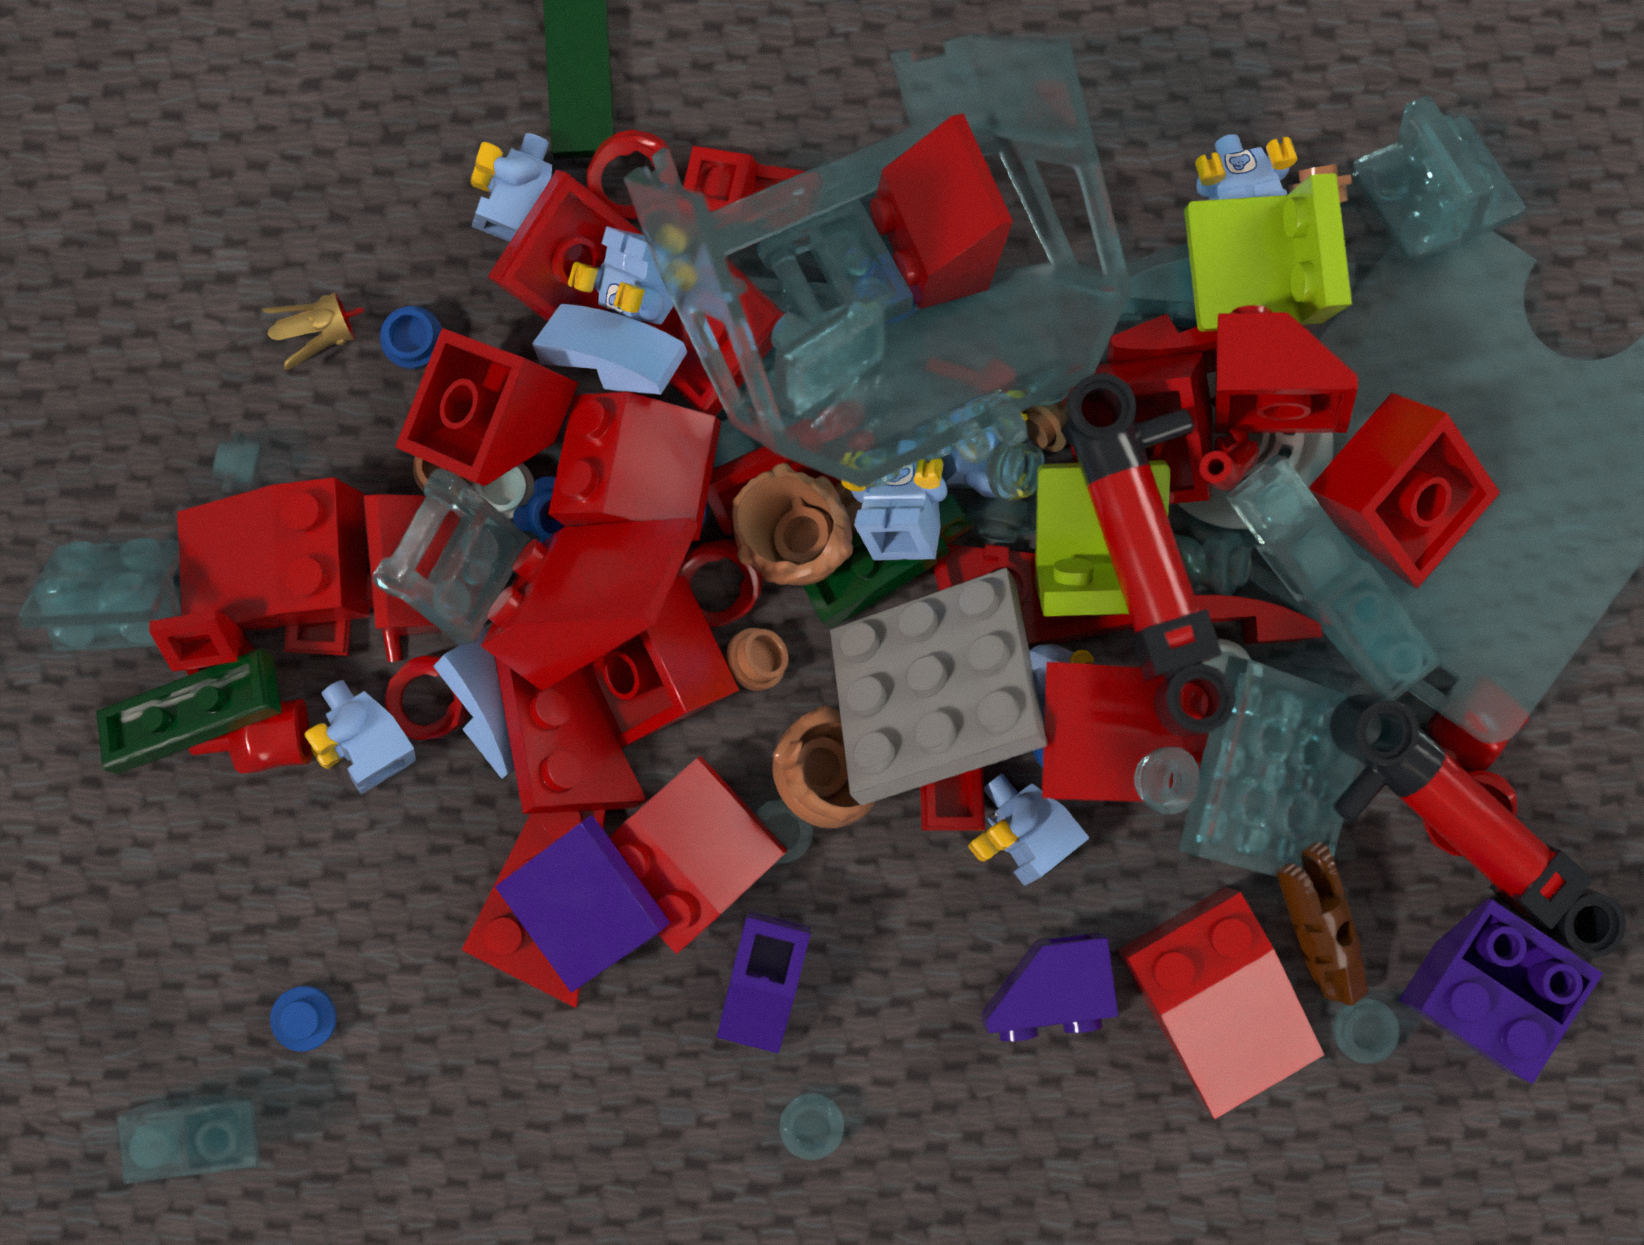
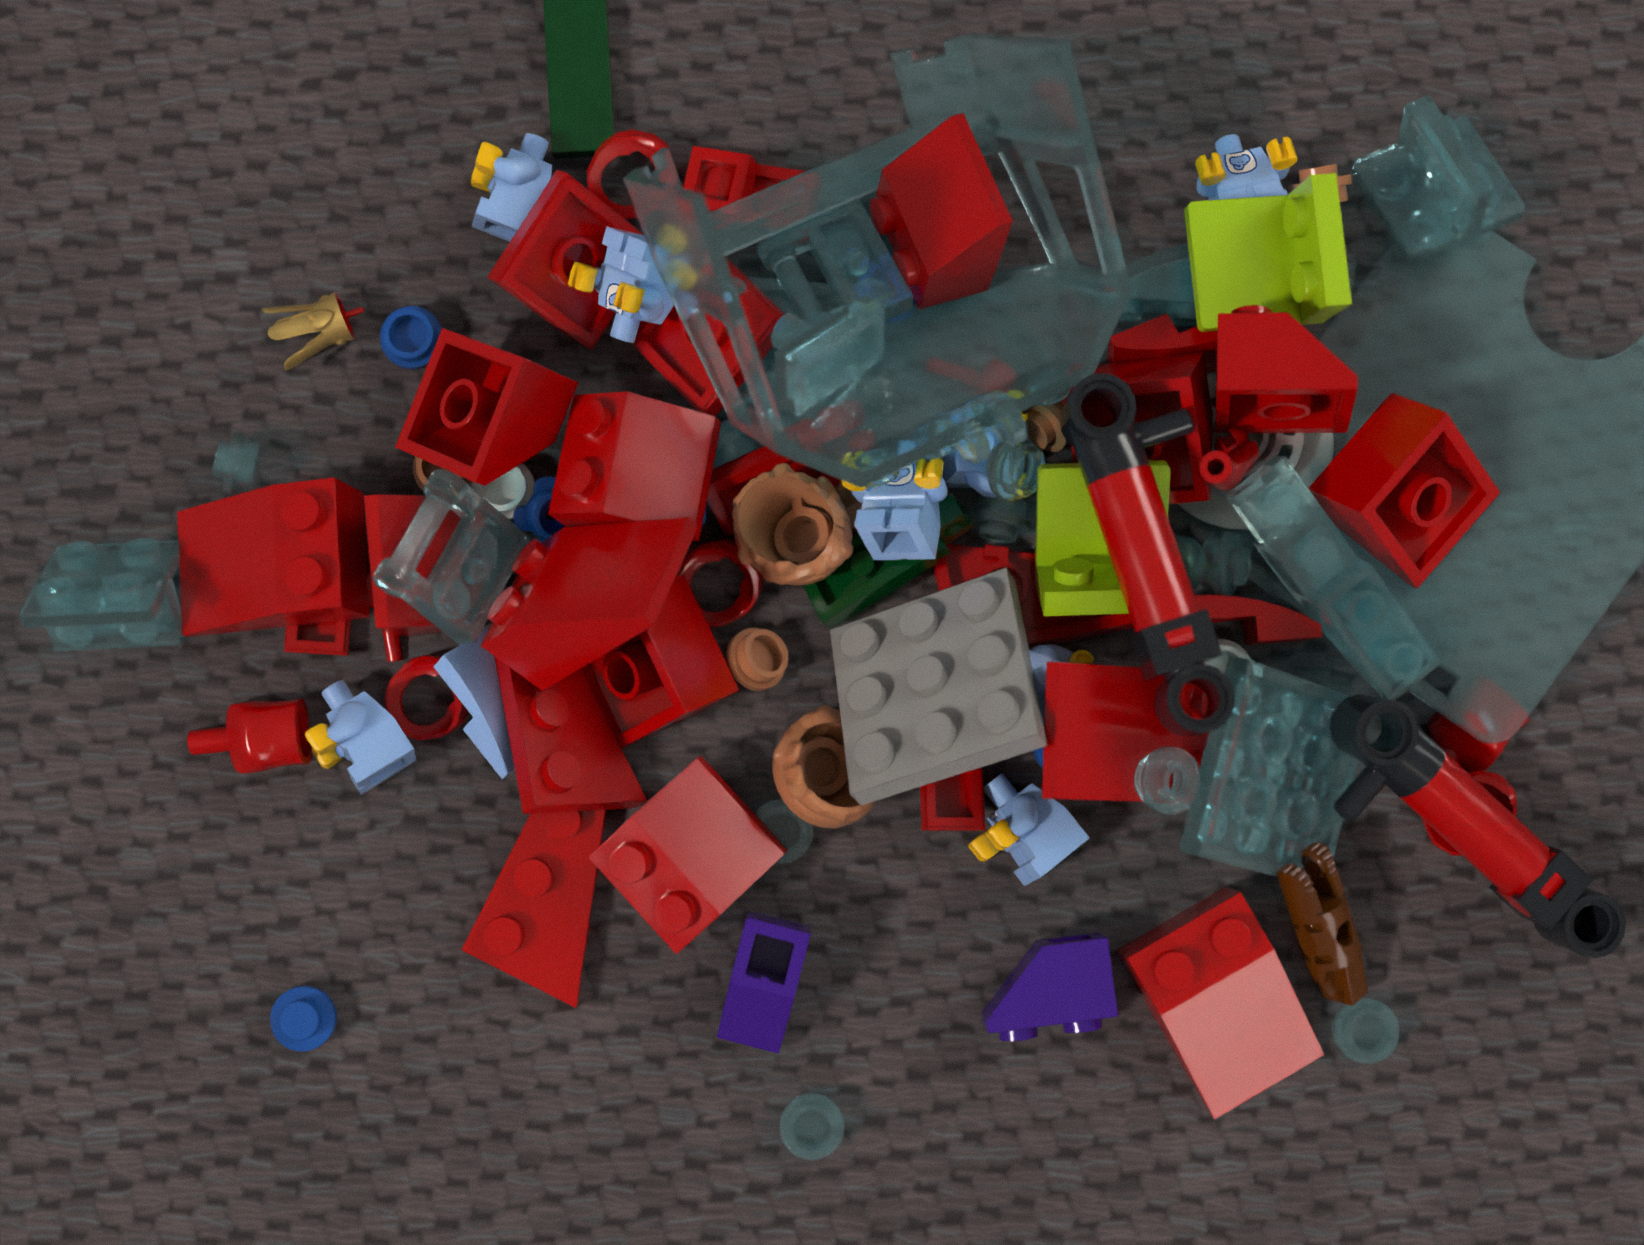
(188, 711): dark green tile -> none
(188, 1137): clear light blue slope -> none
(199, 640): red slope -> none
(582, 904): dark purple tile -> none
(621, 349): light blue slope -> none
(1501, 989): dark purple slope -> none

